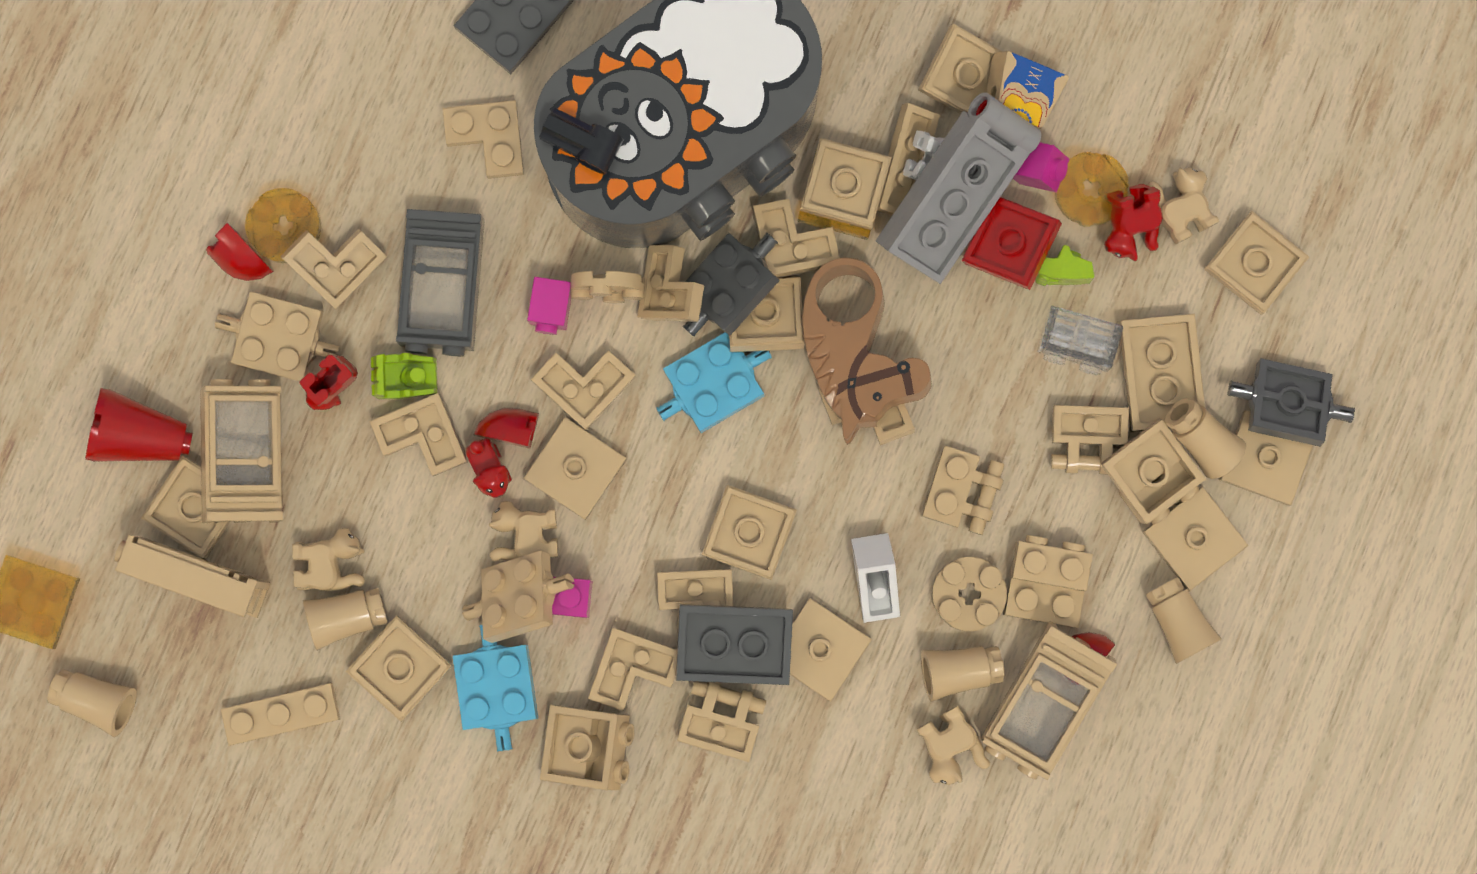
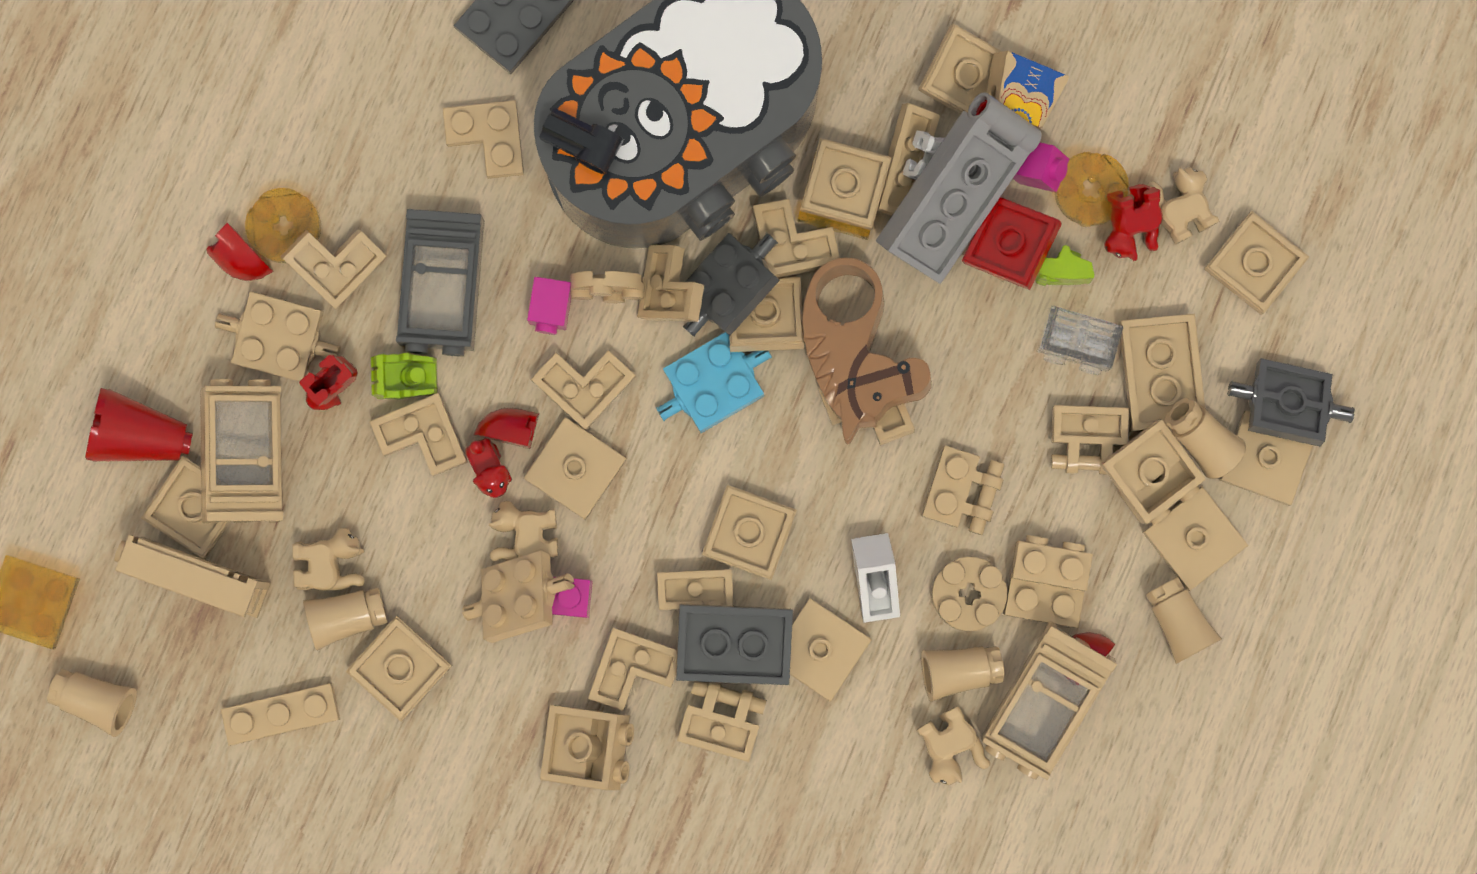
(495, 689): medium azure plate -> none

